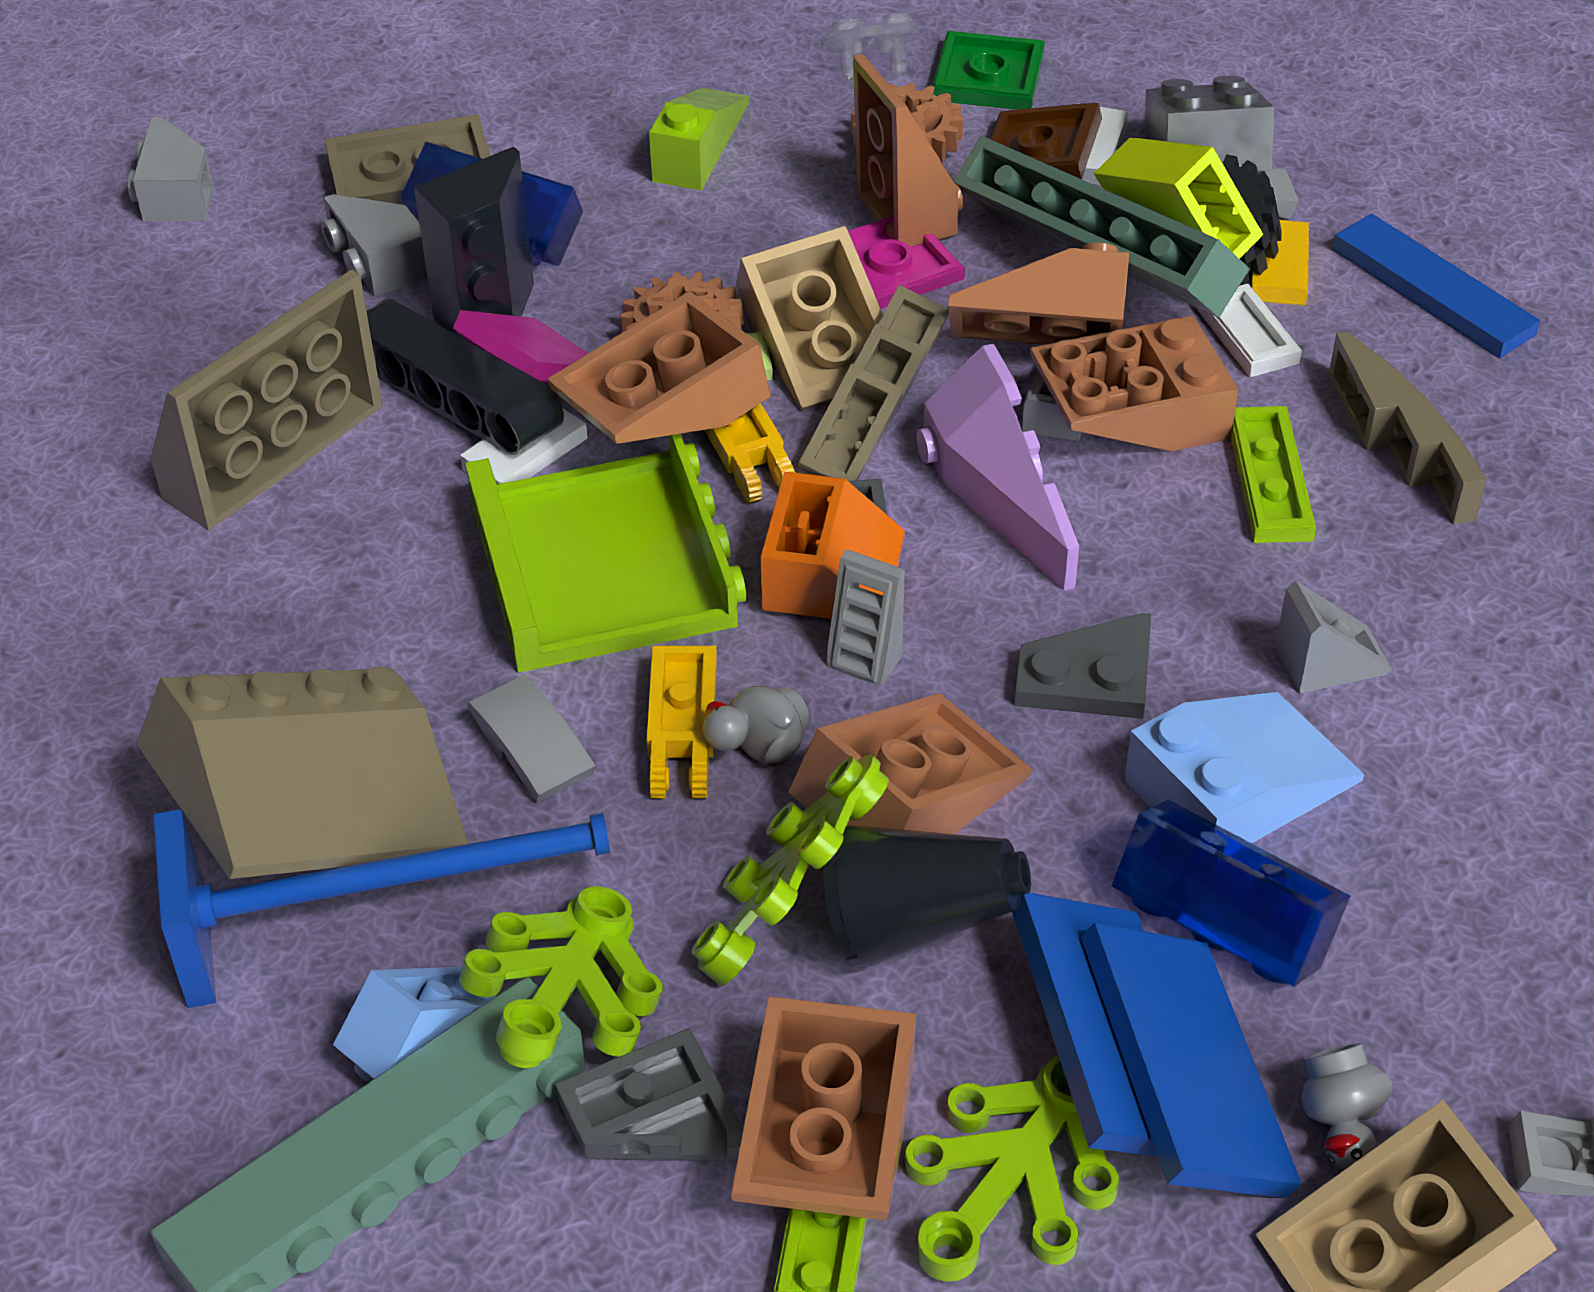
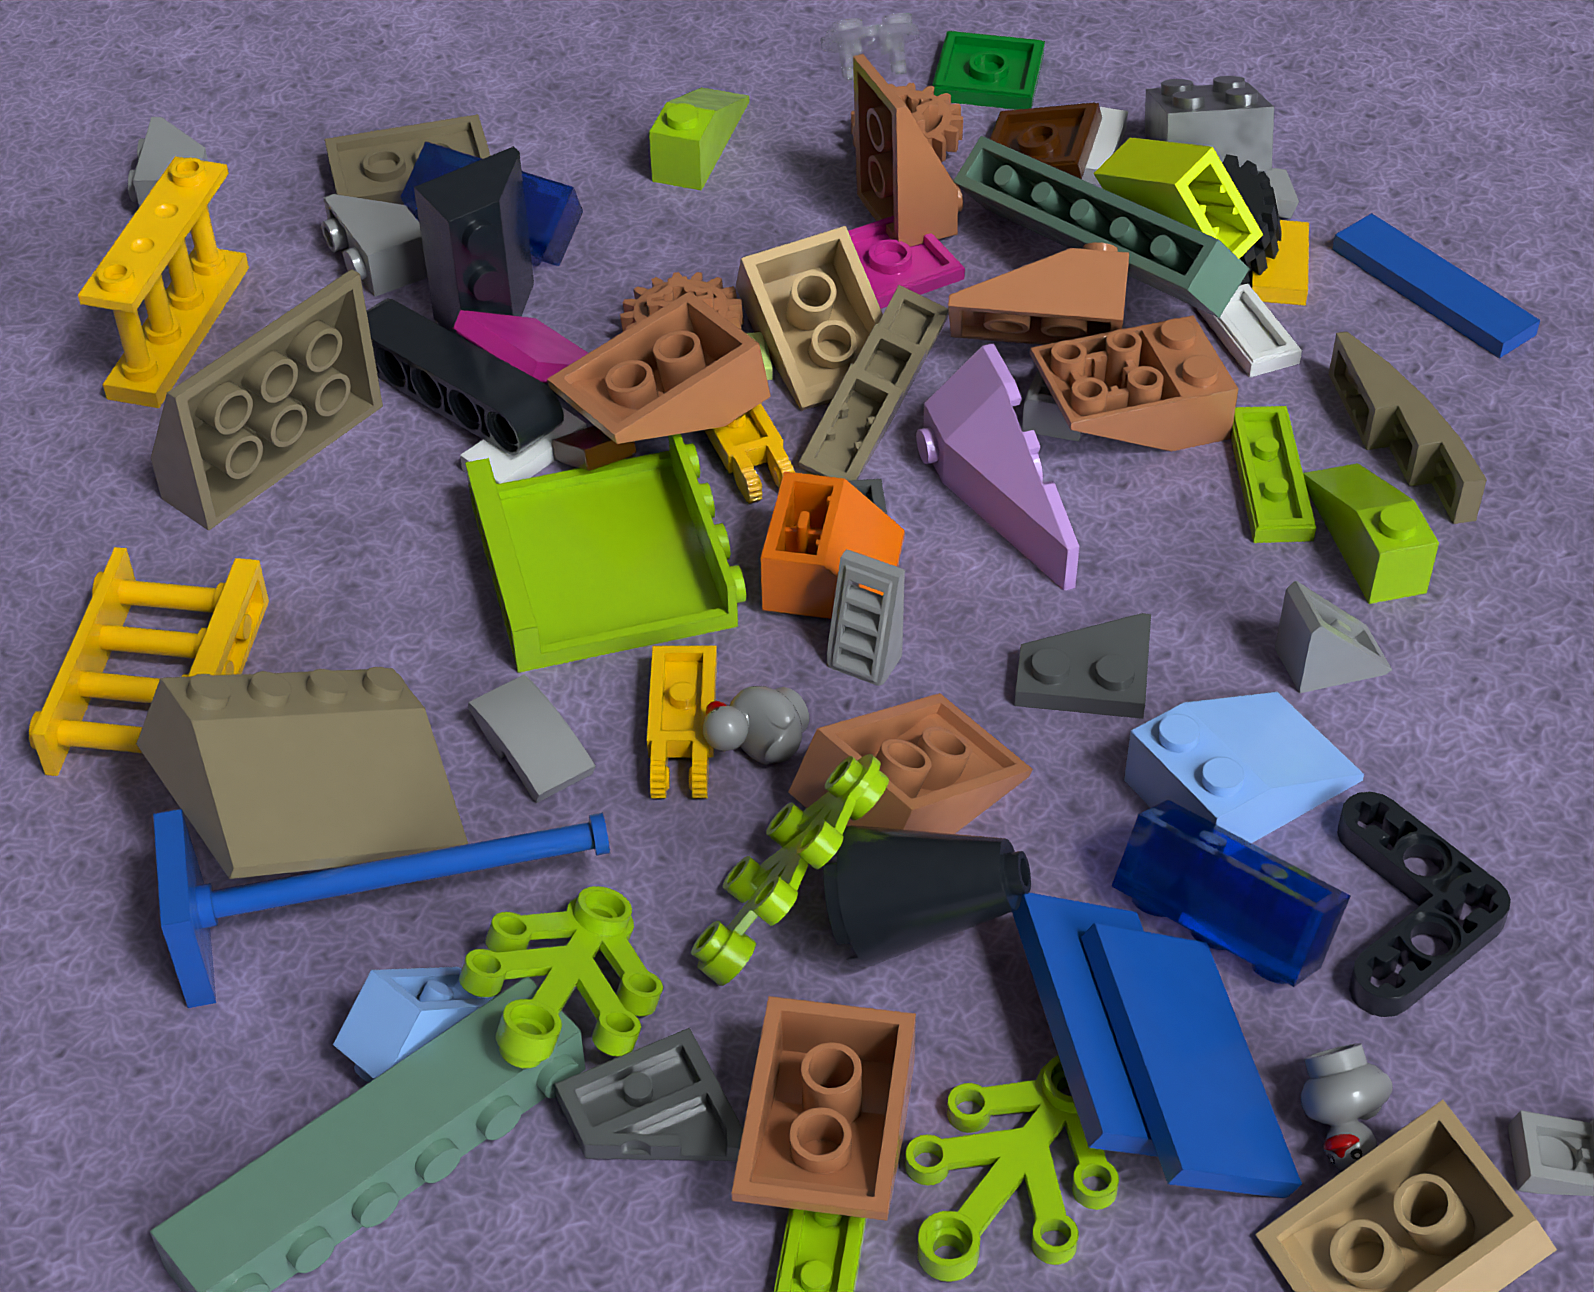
(198, 286): none -> yellow fence
(217, 650): none -> yellow fence
(590, 449): none -> reddish brown tile
(1375, 530): none -> lime slope
(1438, 899): none -> black beam

